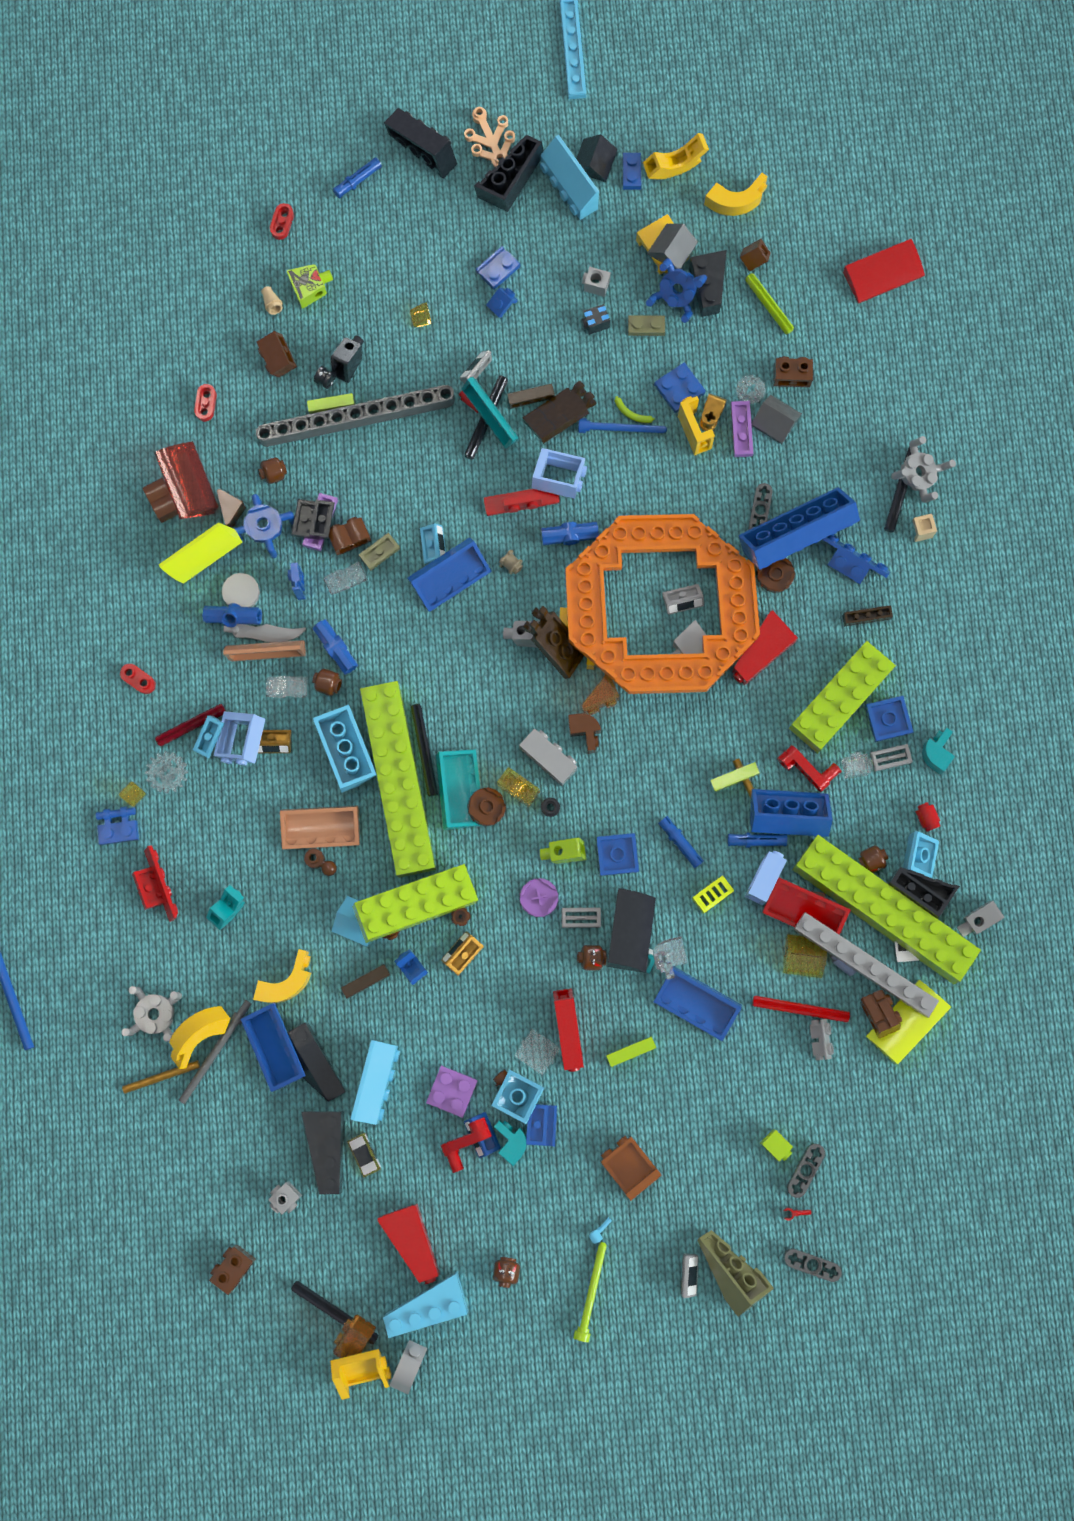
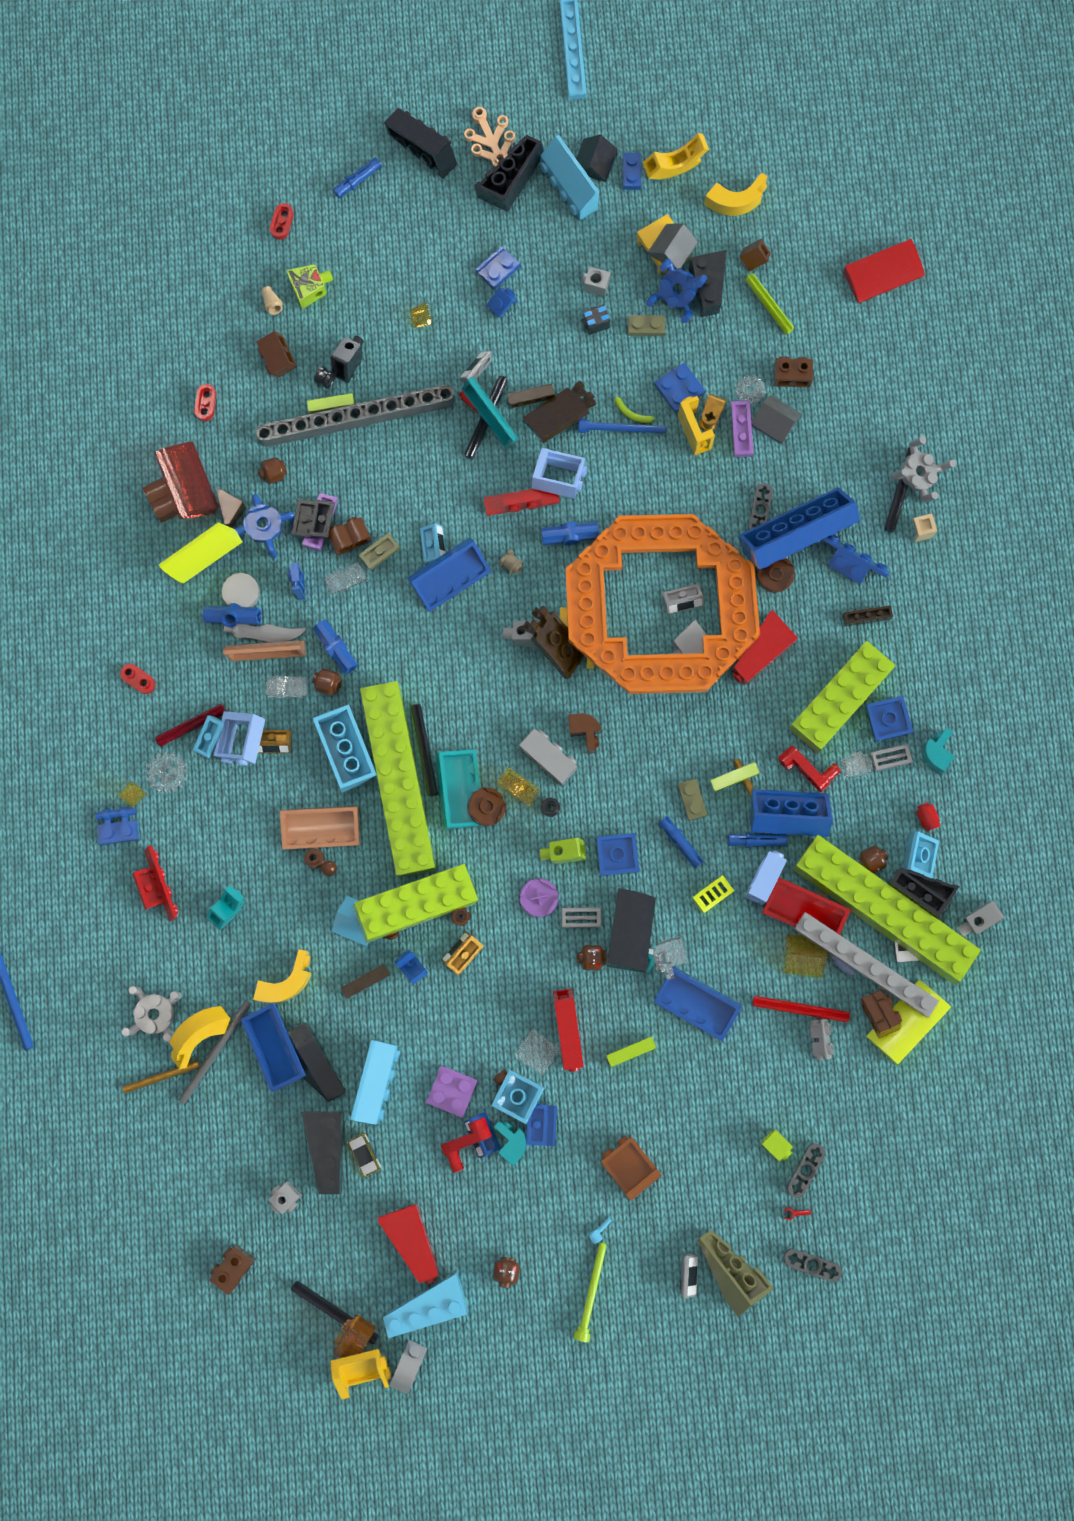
(603, 695): clear orange arch -> none
(692, 799): none -> olive plate

